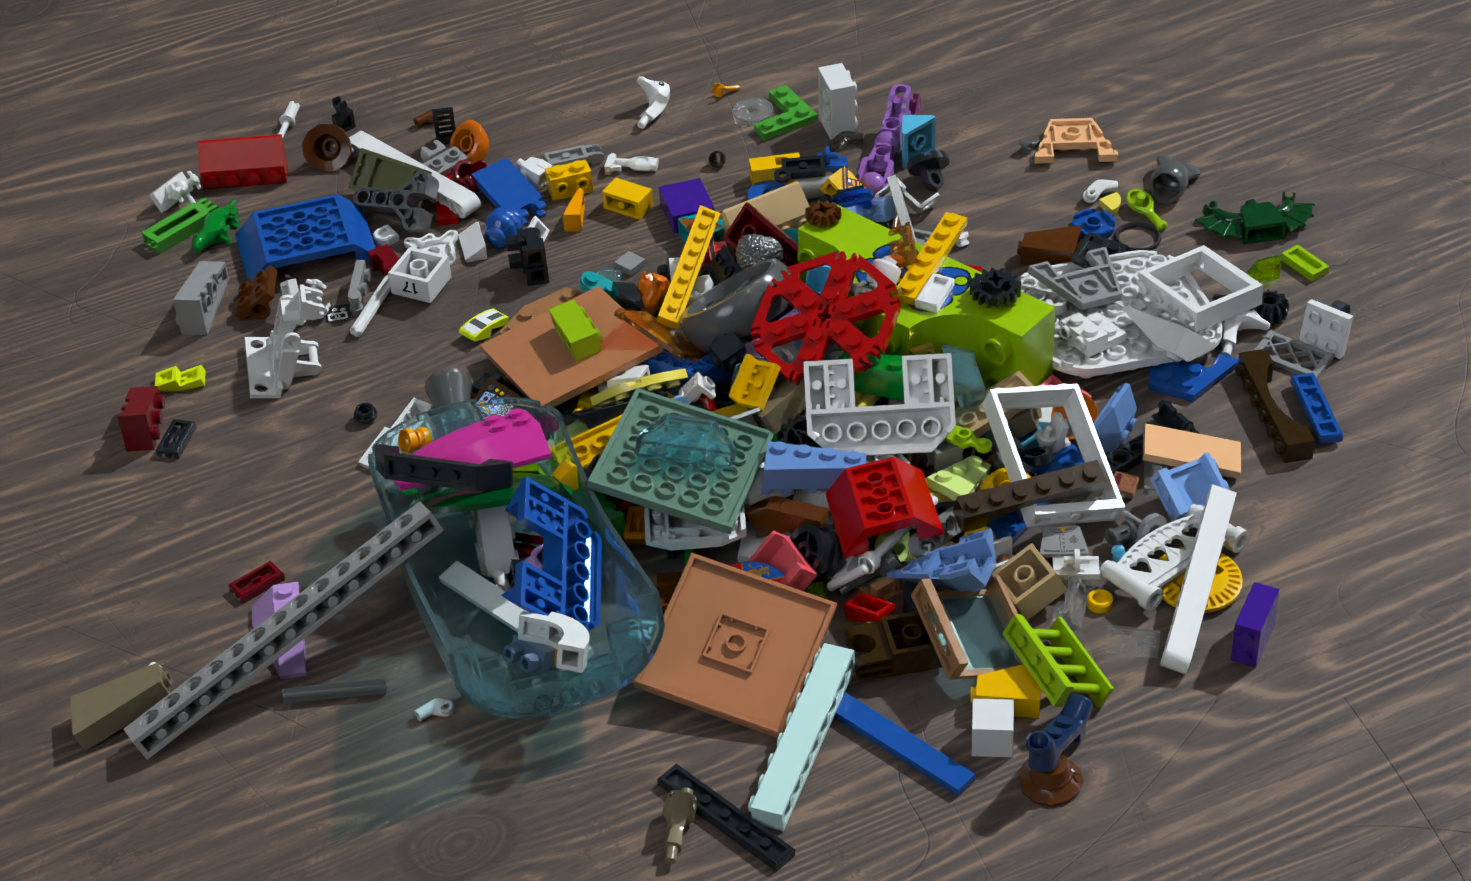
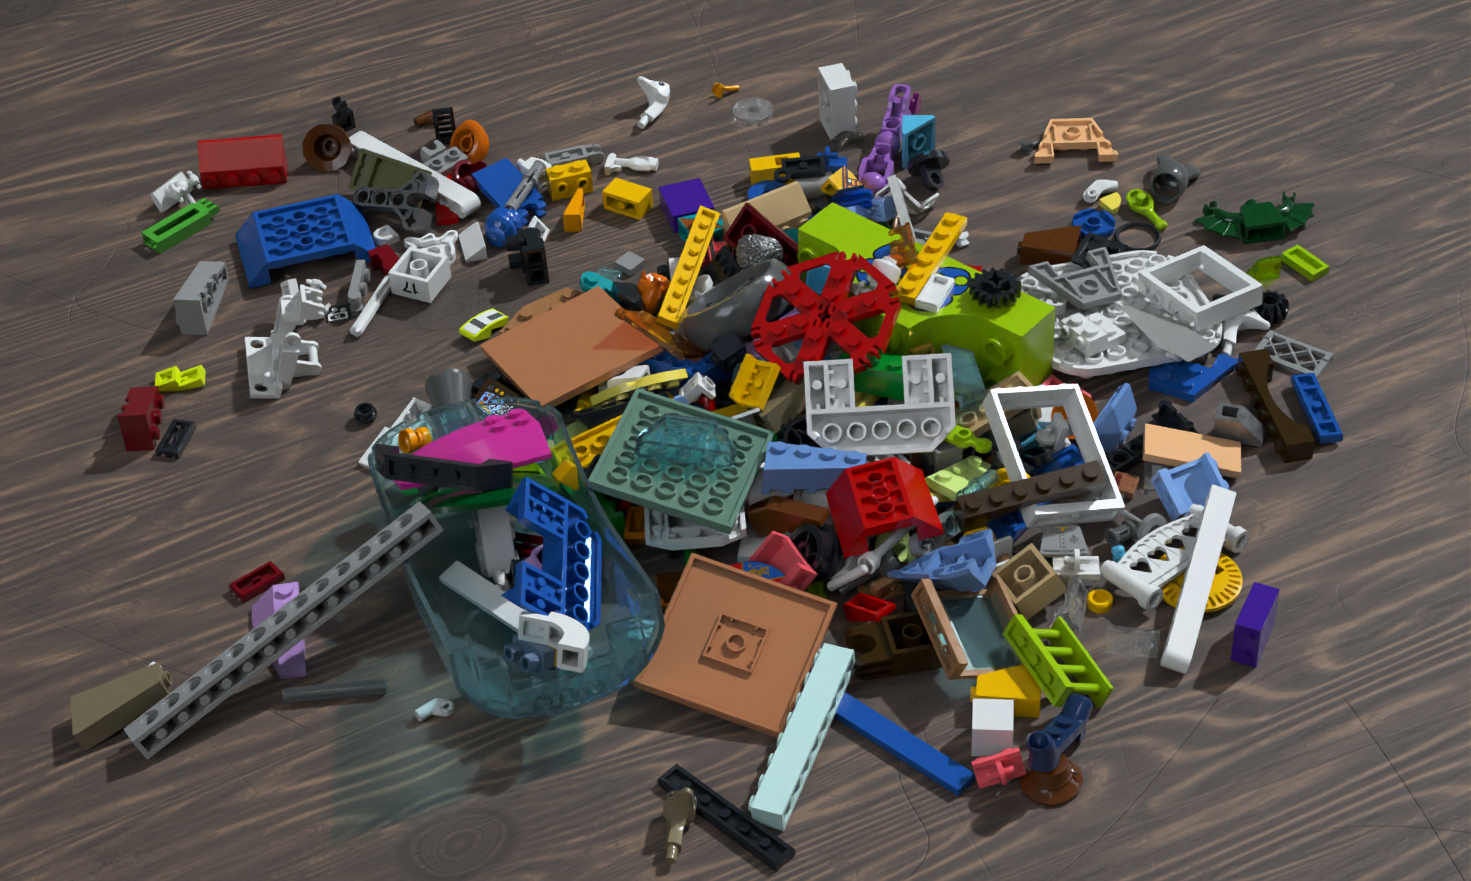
(217, 227): green animal -> none
(257, 295): reddish brown plate -> none
(288, 118): white piece -> none
(536, 171): none -> light grey pin
(576, 330): lime brick -> none
(713, 159): dark brown hinge -> none
(795, 115): bright green plate -> none
(815, 216): reddish brown gear -> none
(980, 483): none -> clear light blue pin
(998, 767): none -> coral hips
(1238, 424): none -> flat silver slope
(1327, 326): white plate -> none

